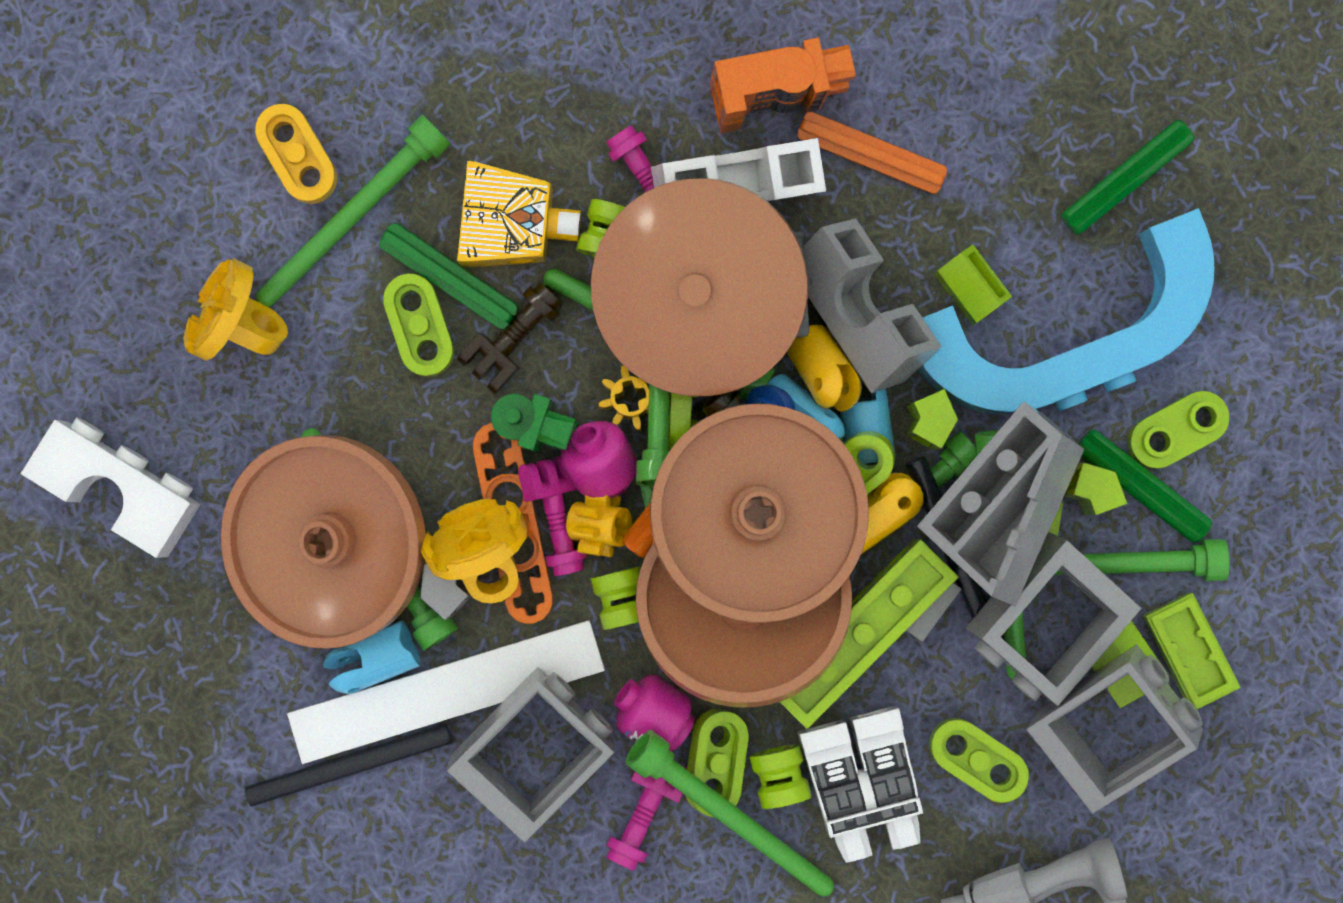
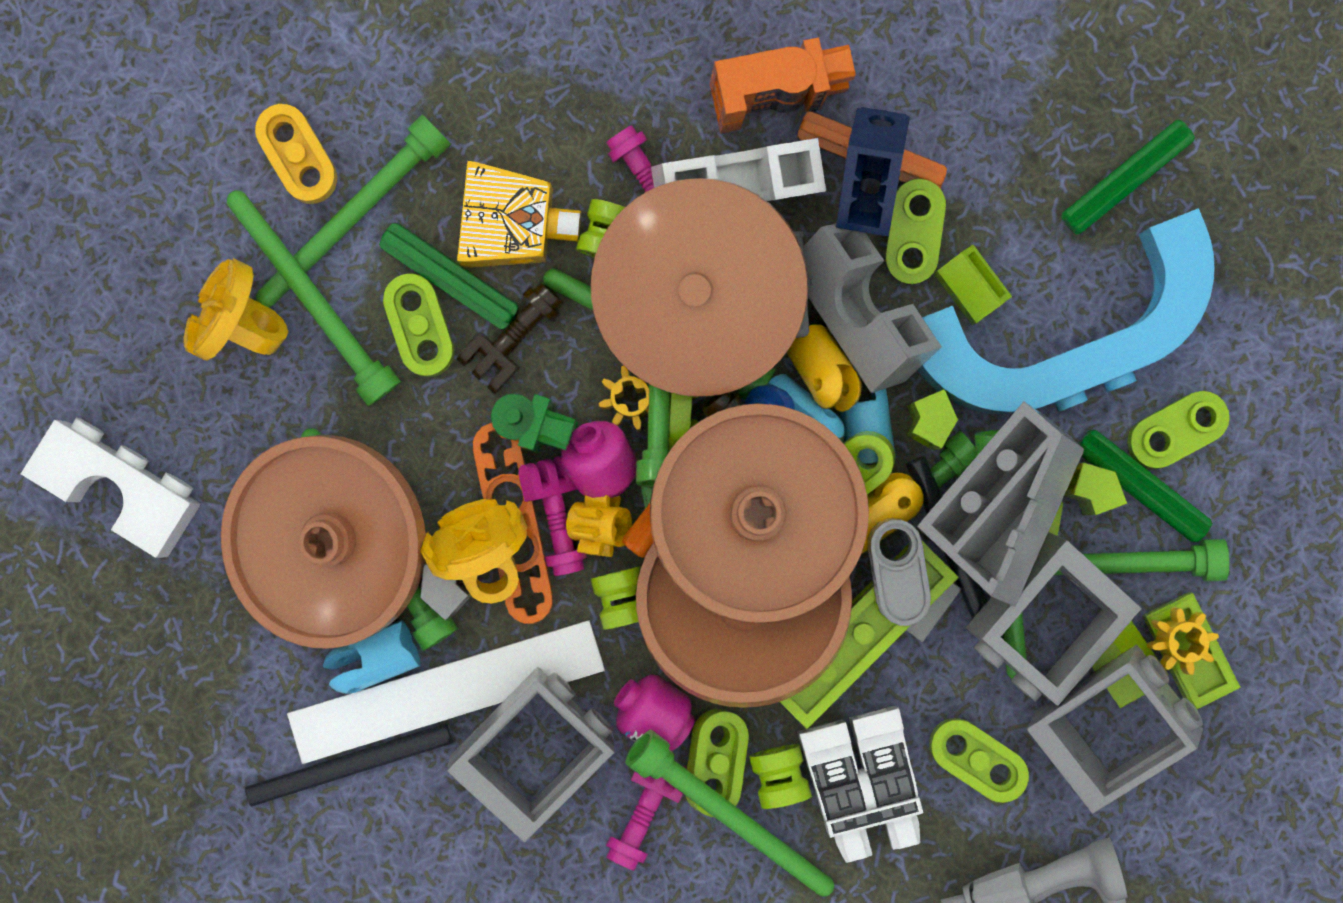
(371, 376): none -> bright green piece
(875, 153): none -> dark blue torso
(903, 583): none -> light grey piece
(915, 231): none -> lime plate
(1195, 635): none -> yellow gear

